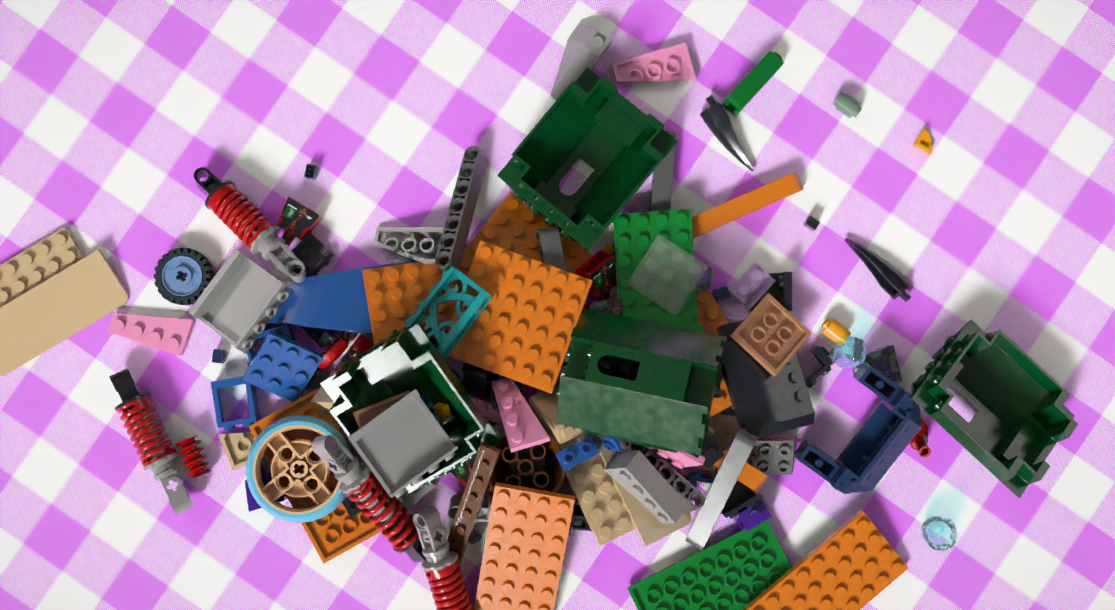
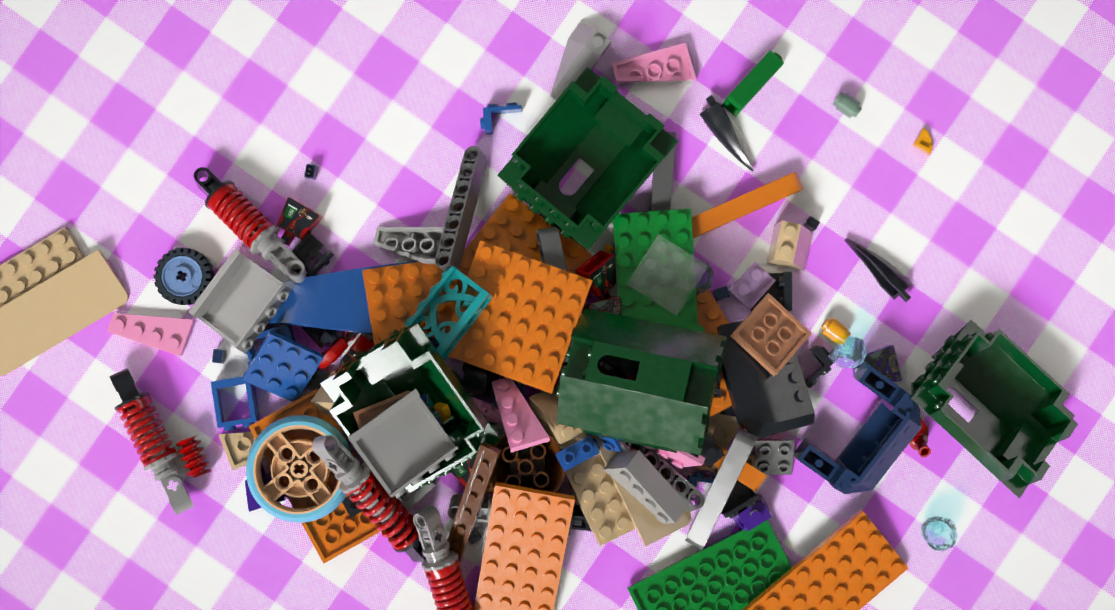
(486, 120): none -> blue bracket
(789, 245): none -> tan slope

